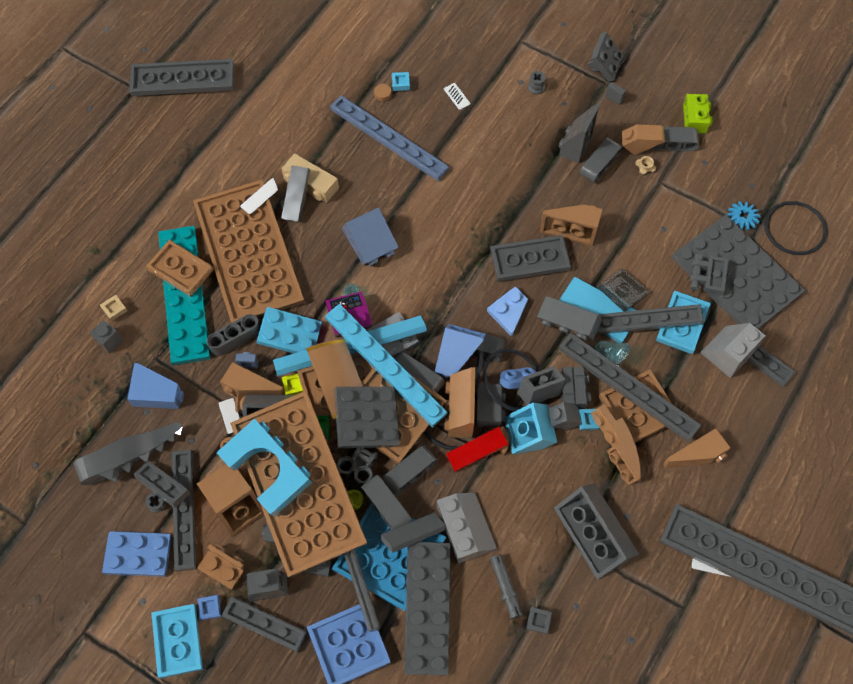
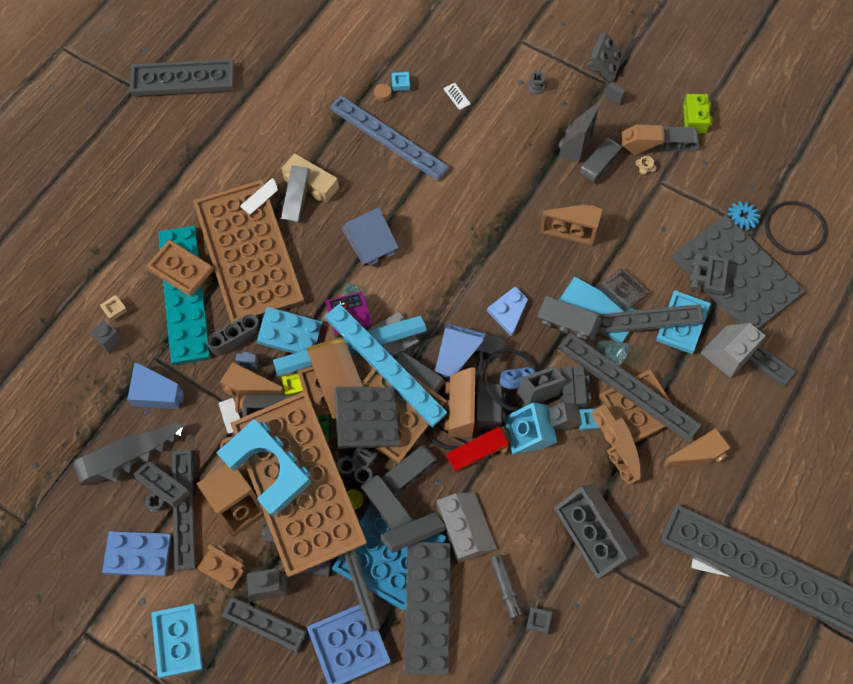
(209, 607): medium blue tile -> none
(530, 258): dark grey plate -> none

